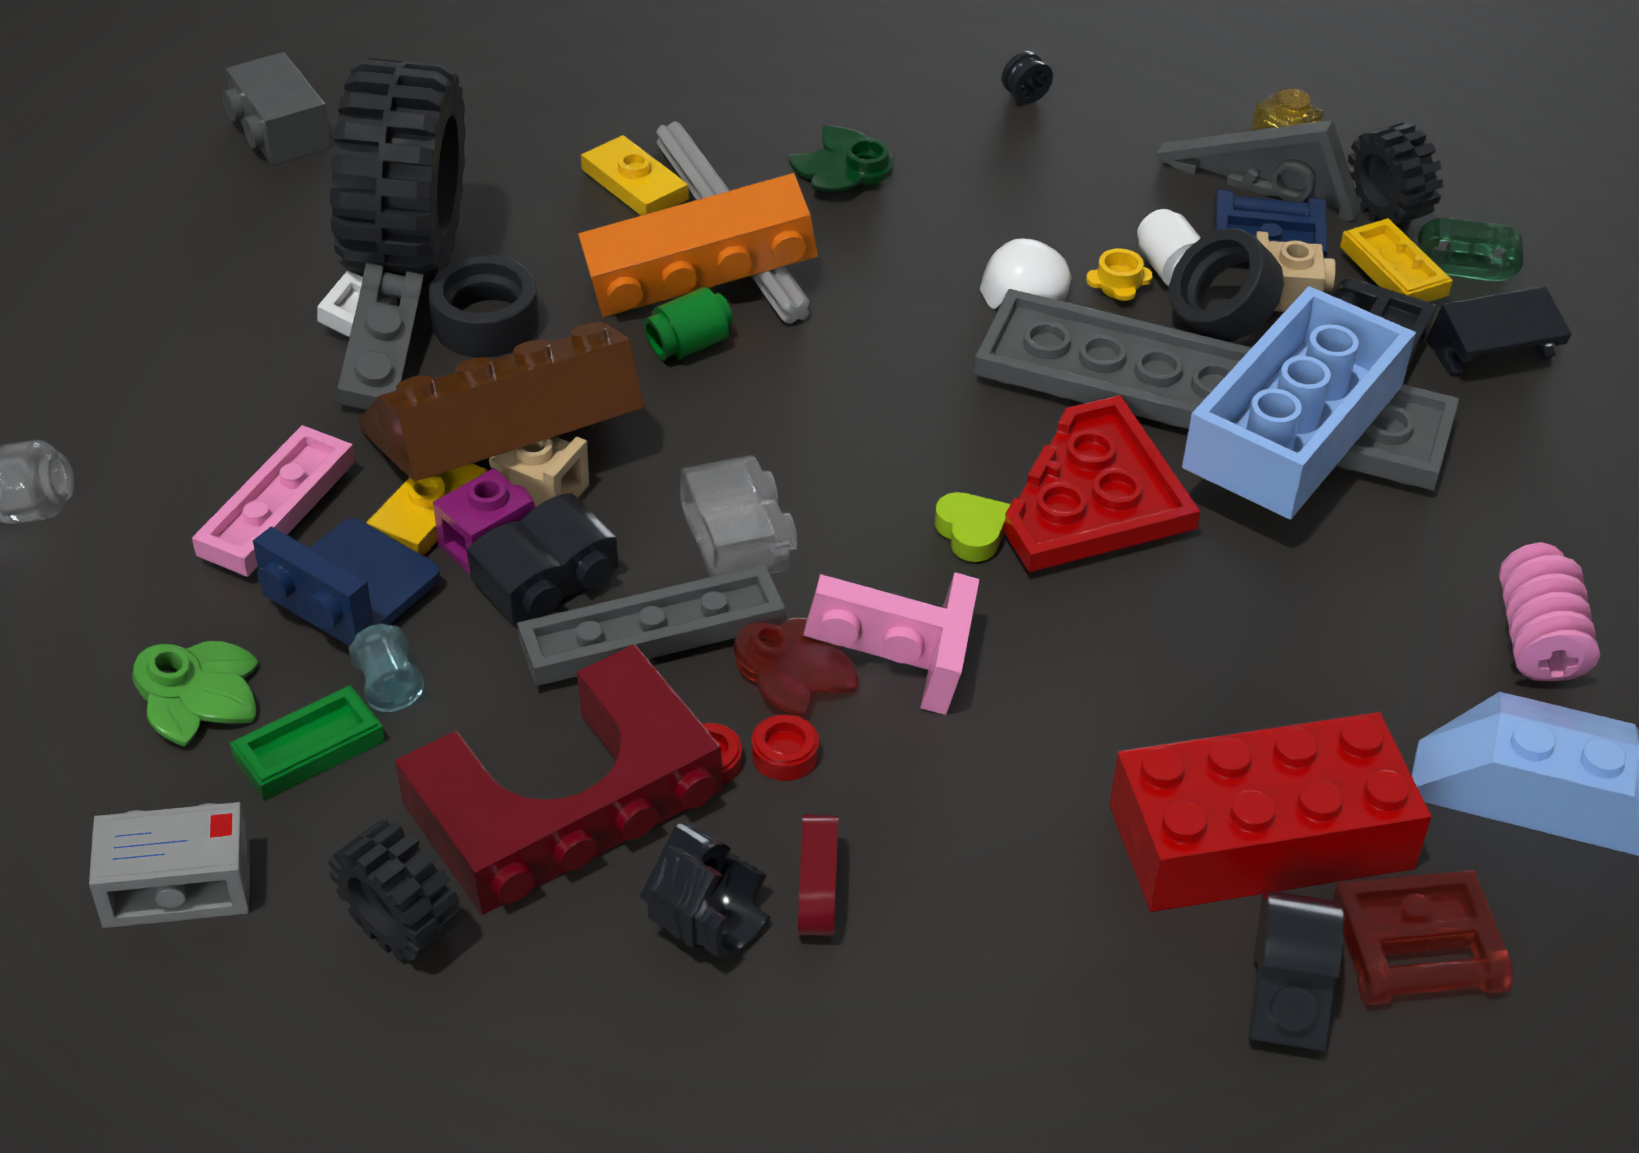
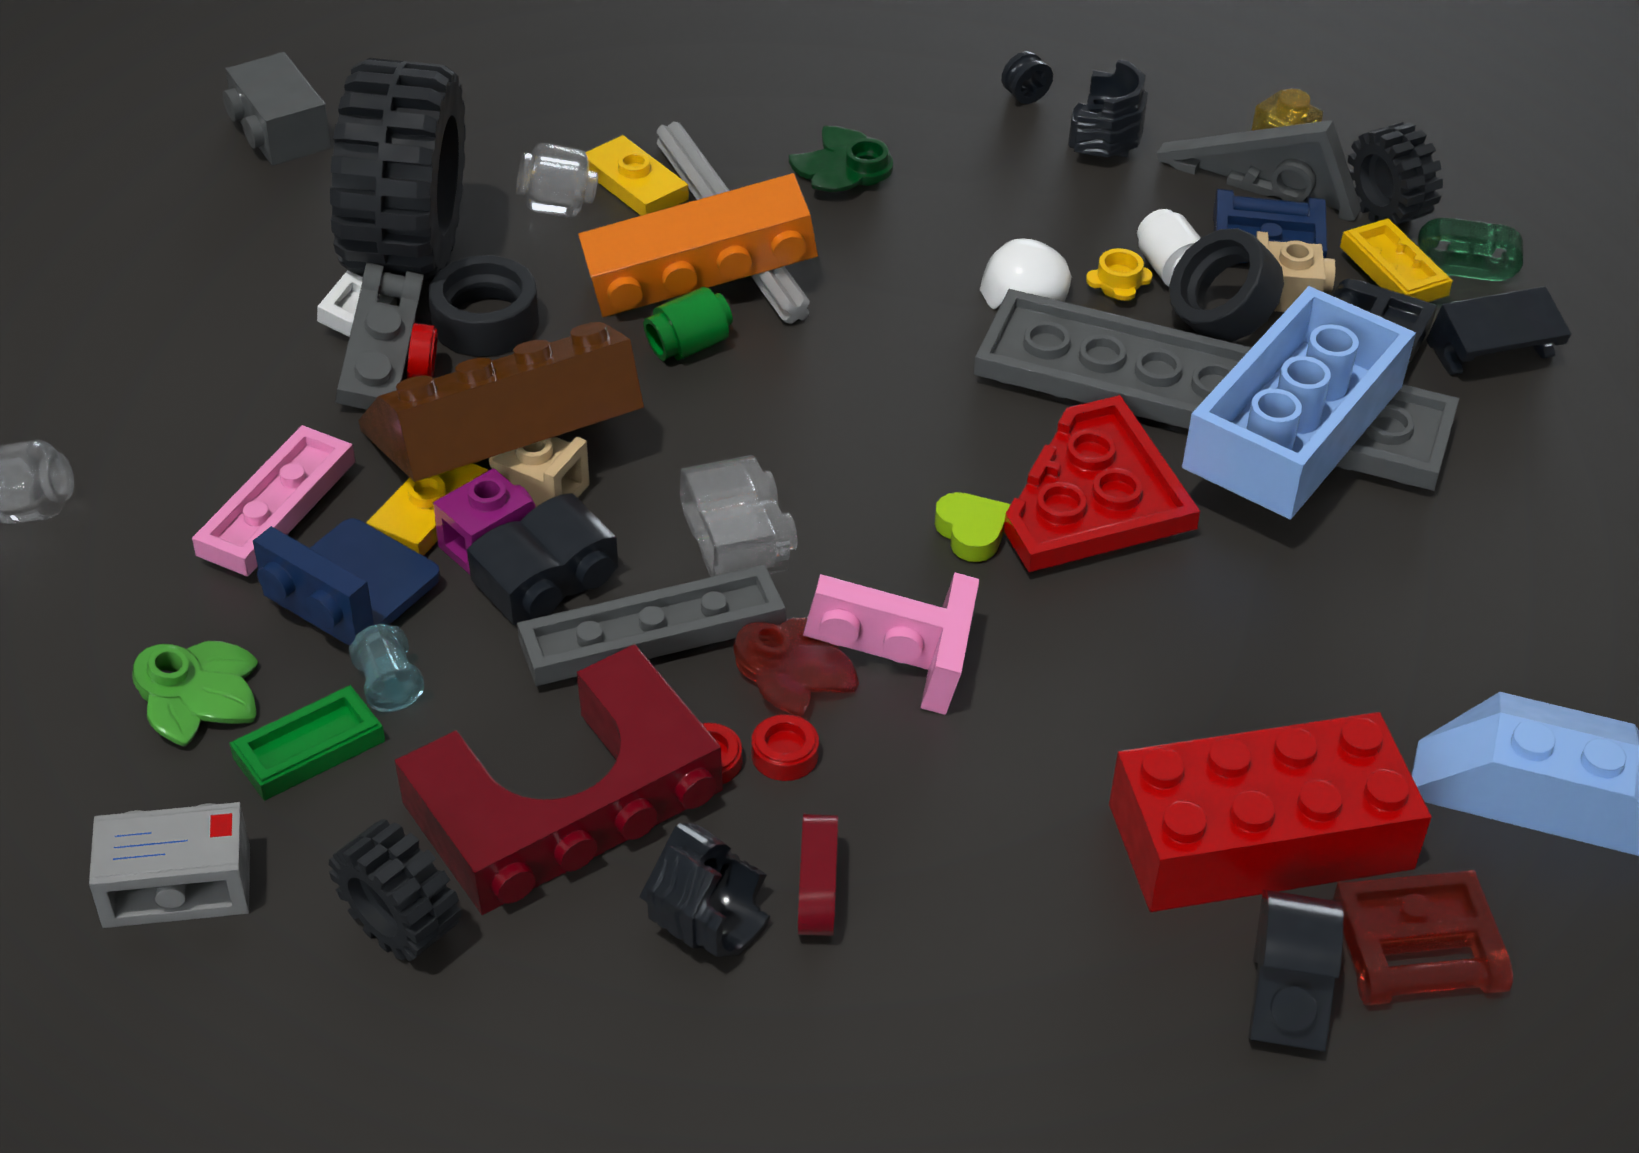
(422, 350): none -> red tile
(556, 180): none -> clear head
(1114, 113): none -> black hair
(1548, 614): bright pink piece -> none

